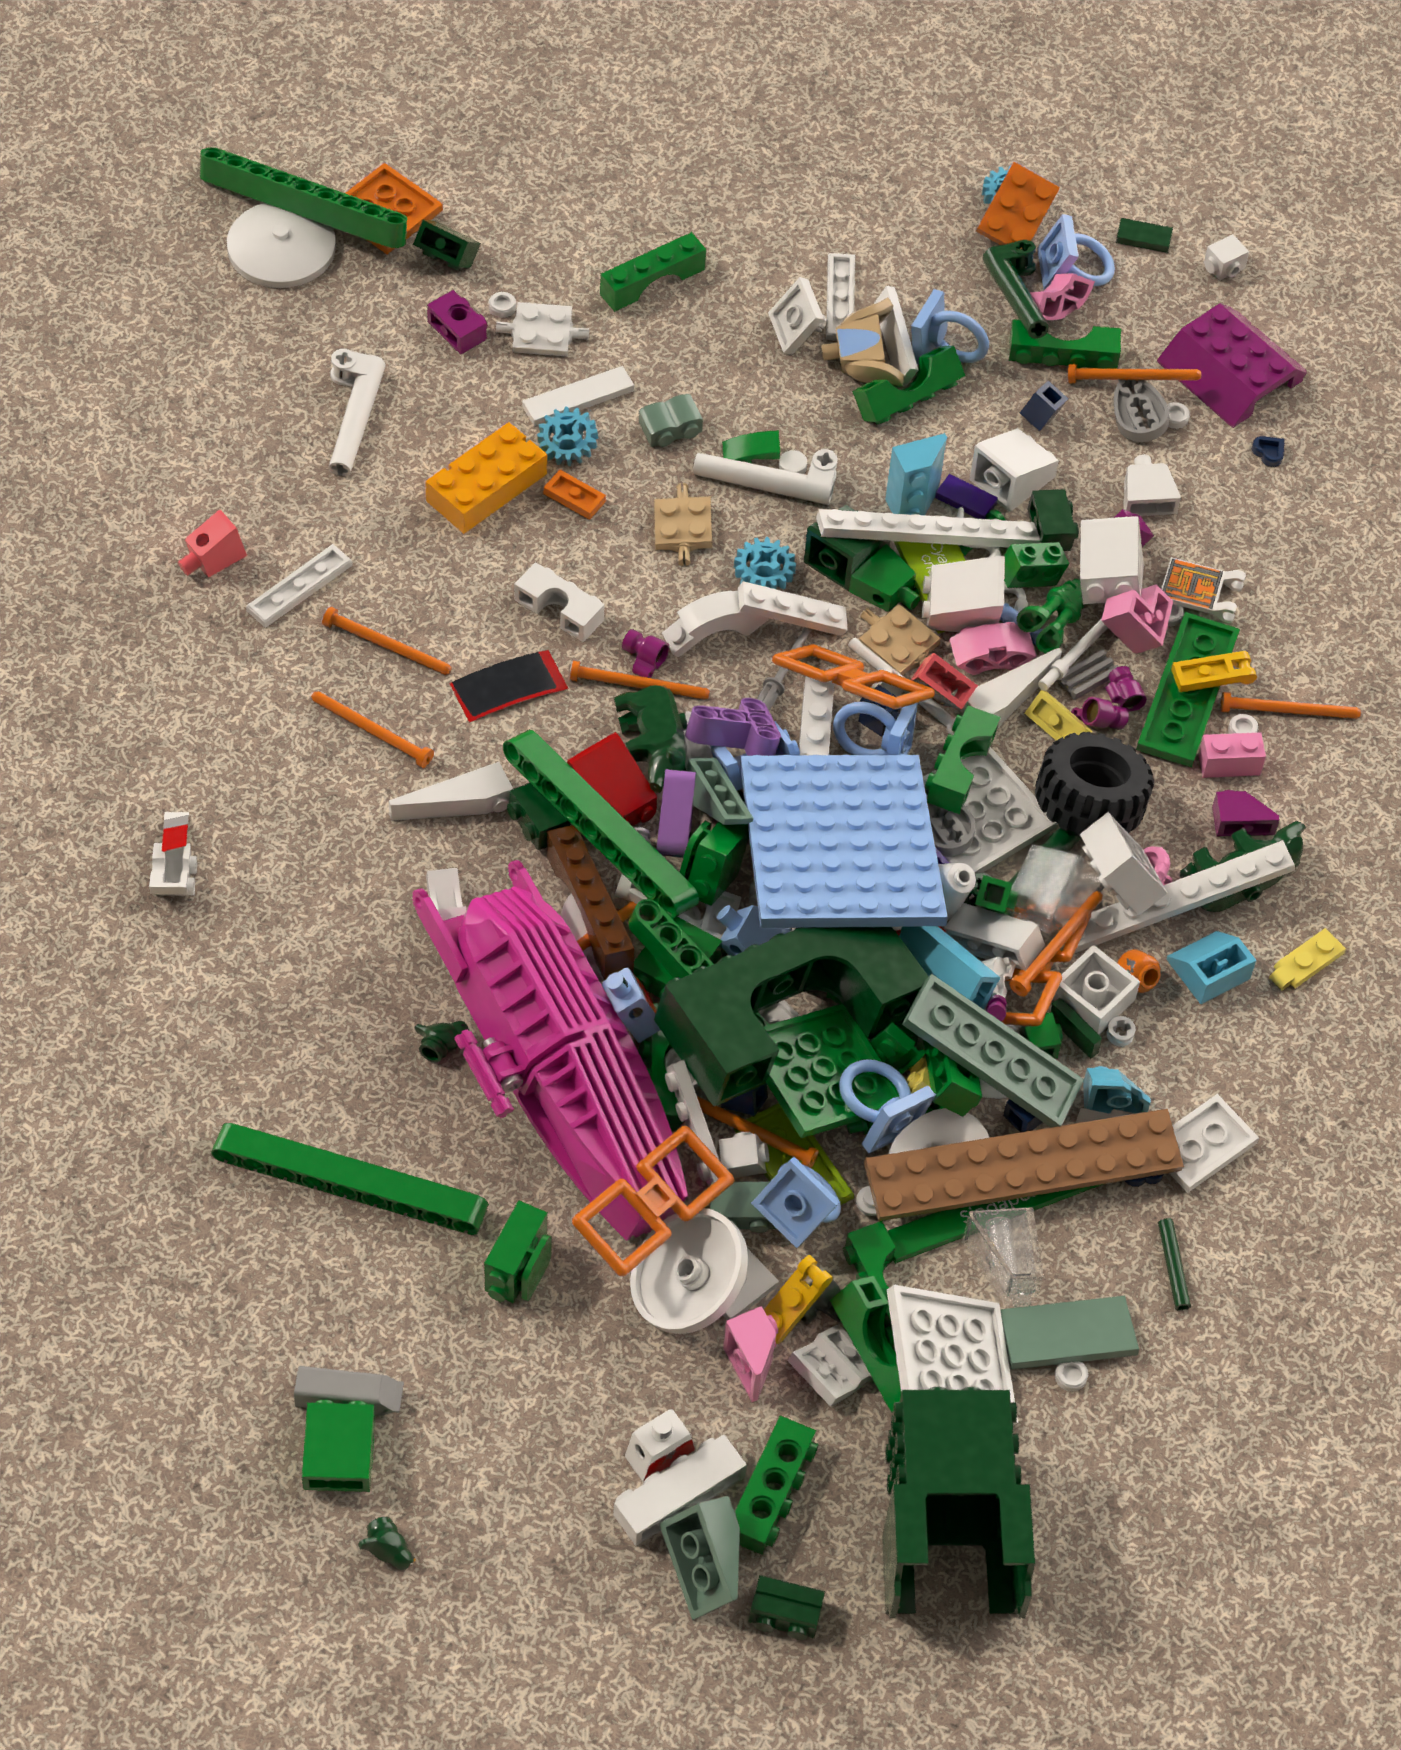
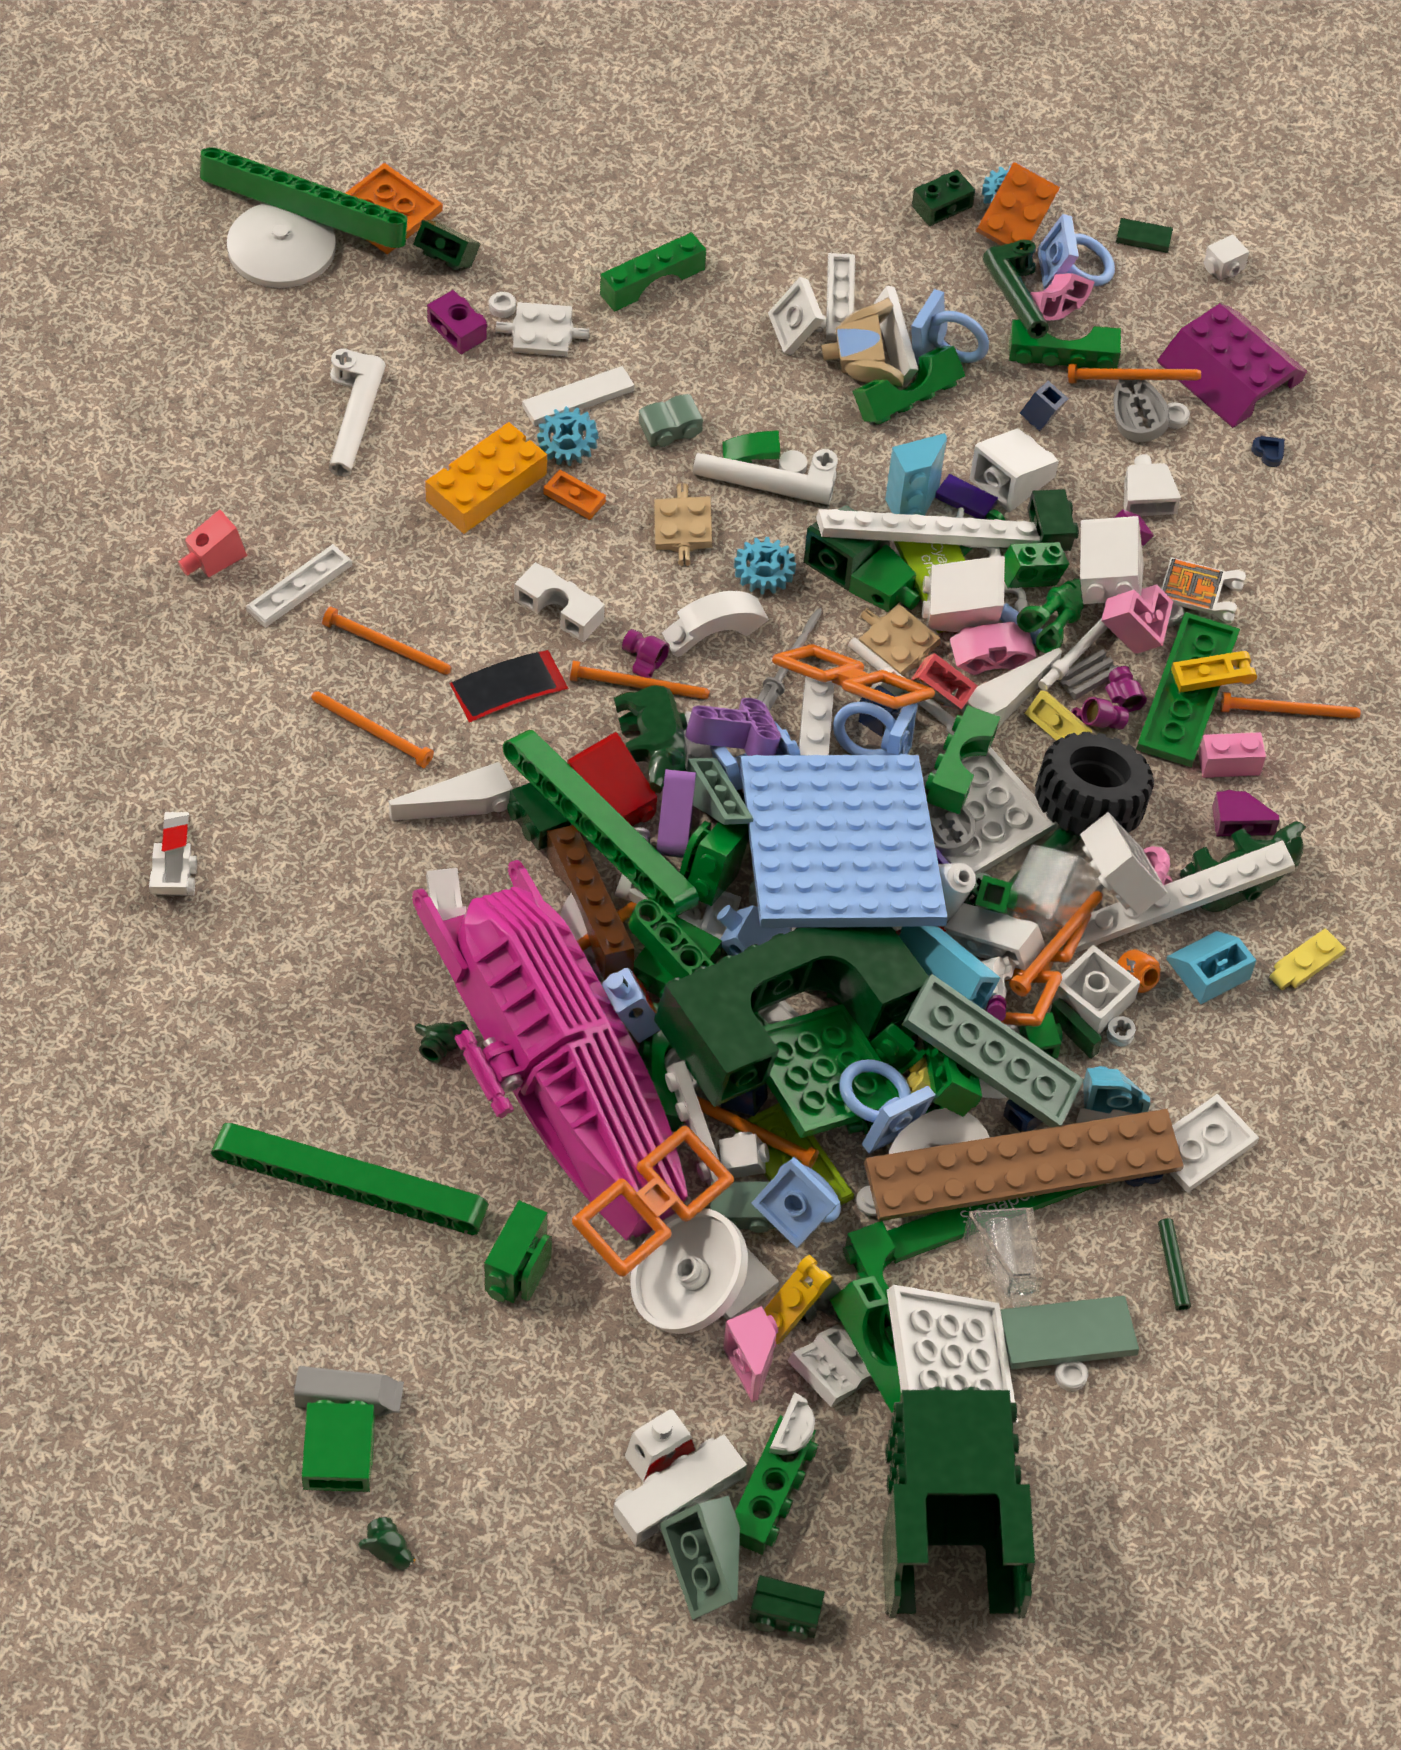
(792, 608): white plate -> none
(795, 1427): none -> white tile
(943, 197): none -> dark green brick
(1242, 724): white tile -> none

